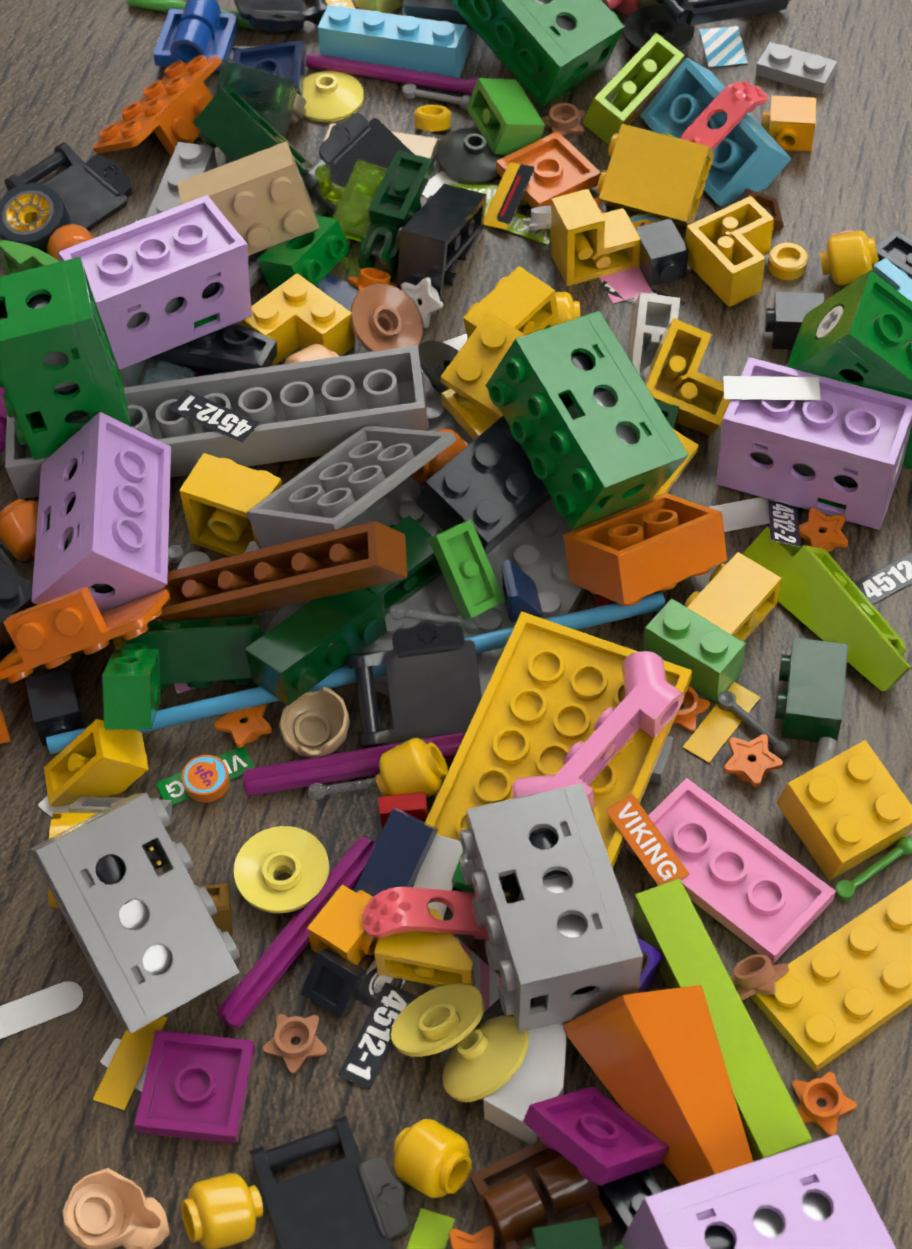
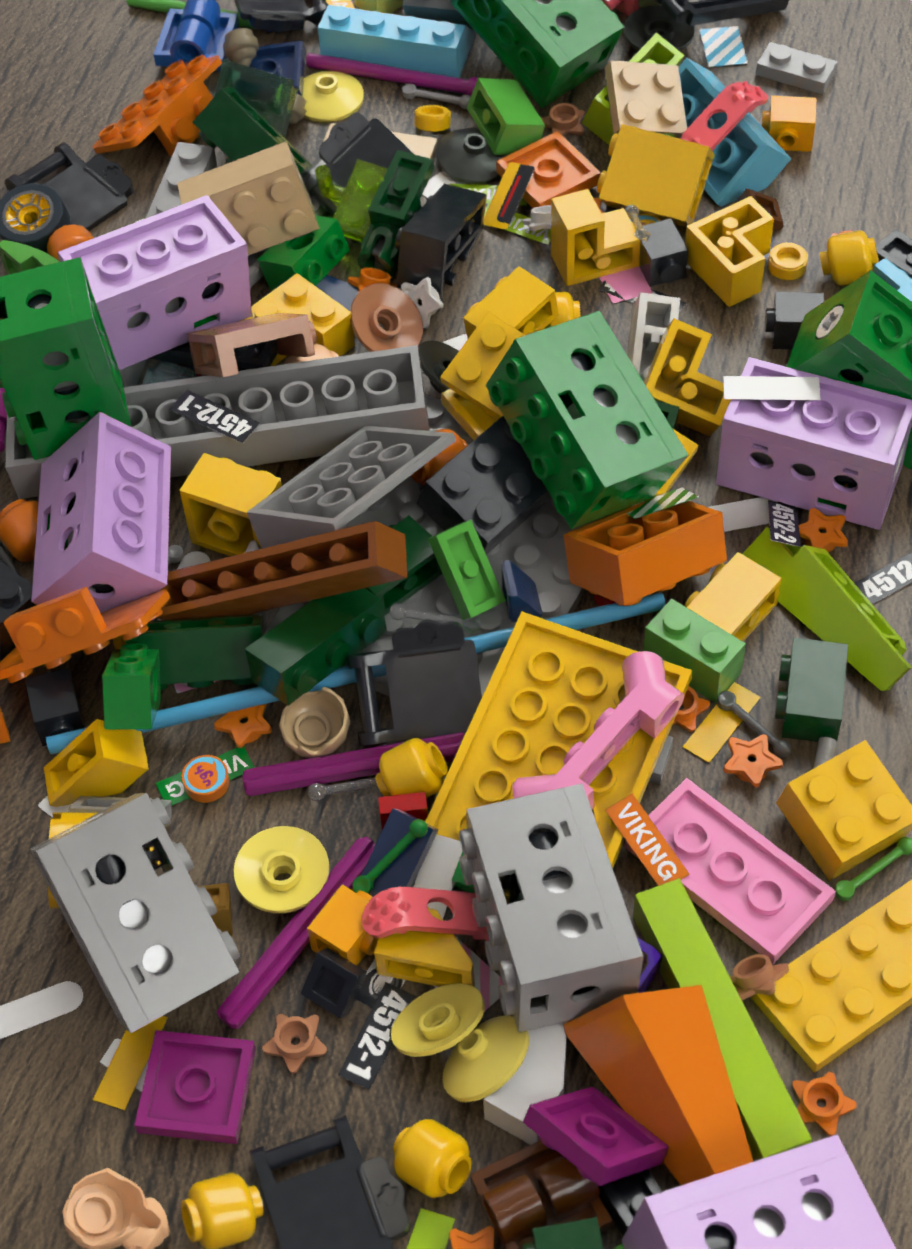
(214, 347): none -> nougat panel
(240, 46): none -> dark tan plate
(417, 829): none -> green hinge
(640, 233): none -> clear hinge
(646, 97): none -> tan plate
(662, 502): none -> sticker

